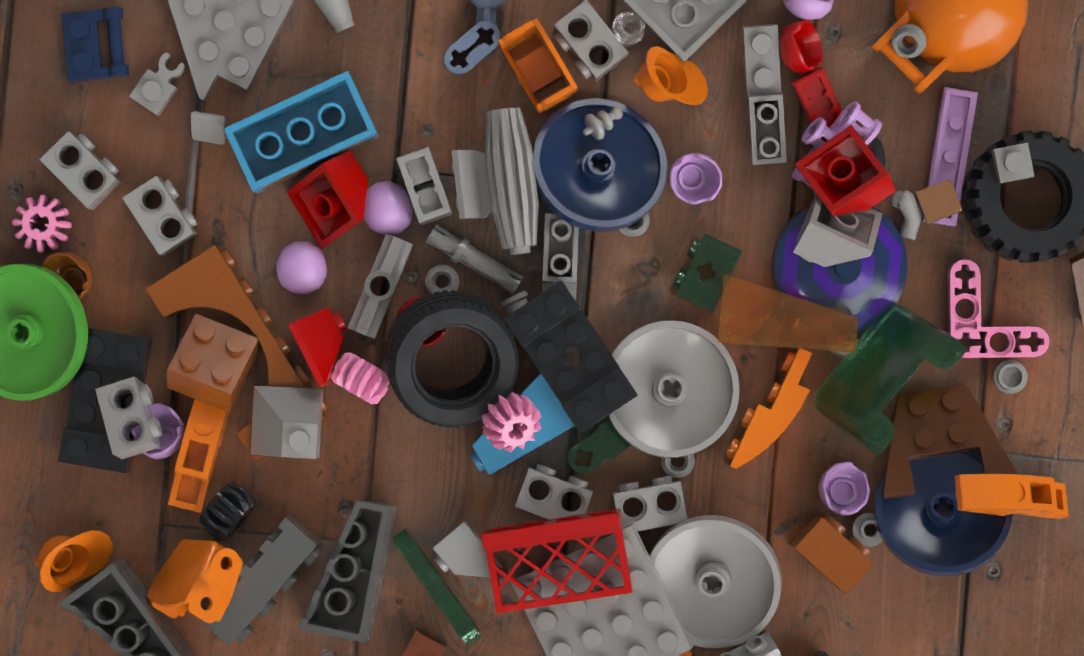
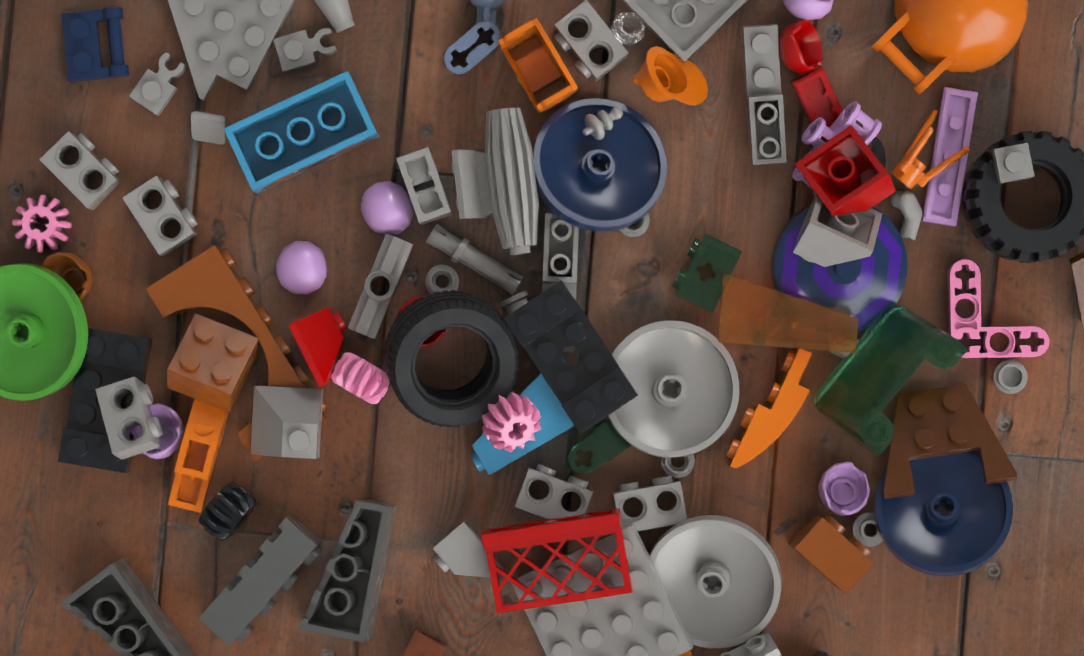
(72, 559): orange piece -> none
(195, 572): orange piece -> none
(298, 50): none -> light grey plate
(331, 198): red slope -> none
(437, 587): clear green beam -> none
(695, 178): lavender hair -> none
(906, 49): light grey plate -> none
(910, 169): none -> orange plant
(938, 201): medium nougat slope -> none
(1011, 495): orange slope -> none

